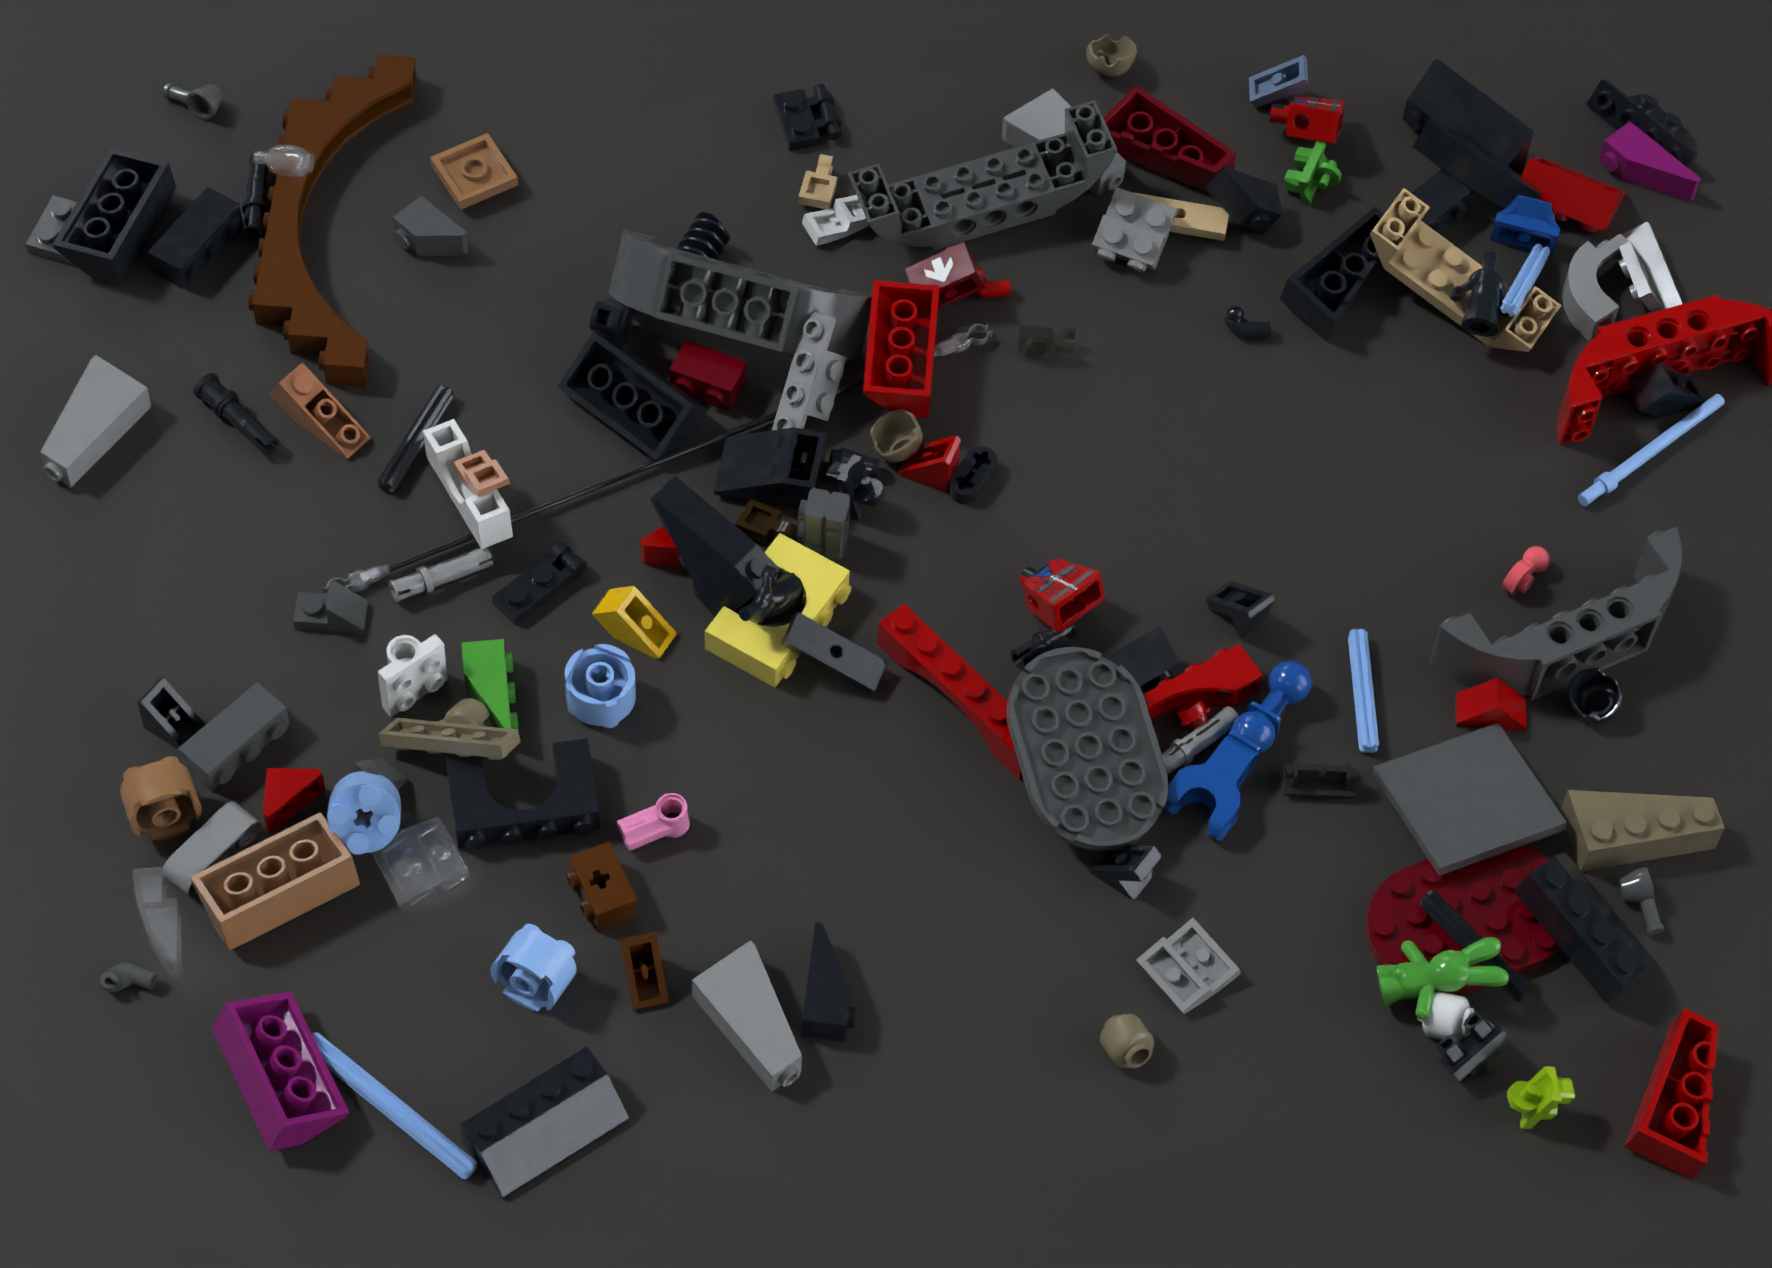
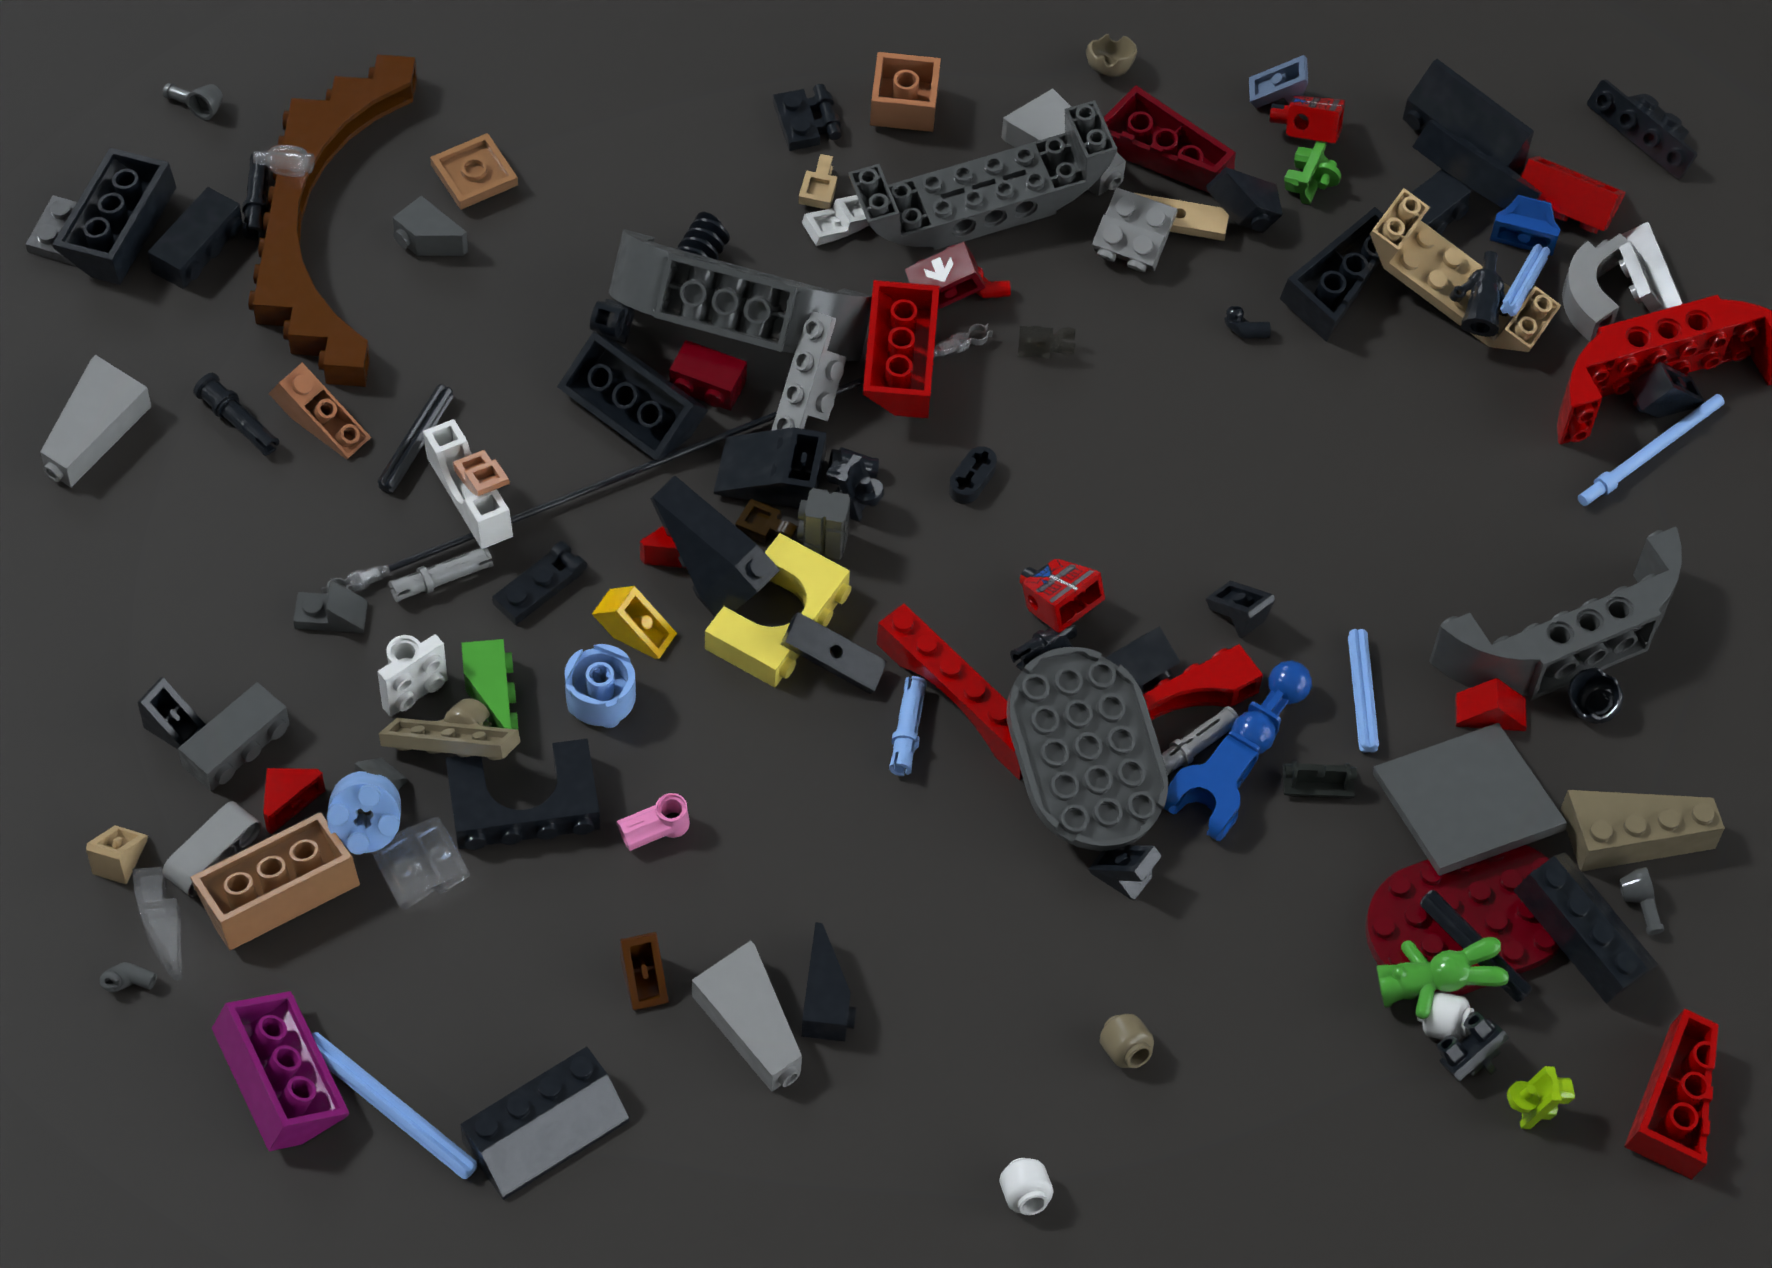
(115, 853): none -> tan slope
(160, 798): medium nougat brick -> none
(534, 968): light blue brick -> none
(601, 869): reddish brown brick -> none
(774, 596): black piece -> none
(896, 436): dark tan hair -> none
(905, 91): none -> nougat brick
(905, 736): none -> light blue pin
(933, 463): red slope -> none
(1026, 1186): none -> white head
(1189, 966): light grey slope -> none
(1194, 714): red plate -> none
(1520, 577): coral plate -> none
(1645, 163): magenta slope -> none

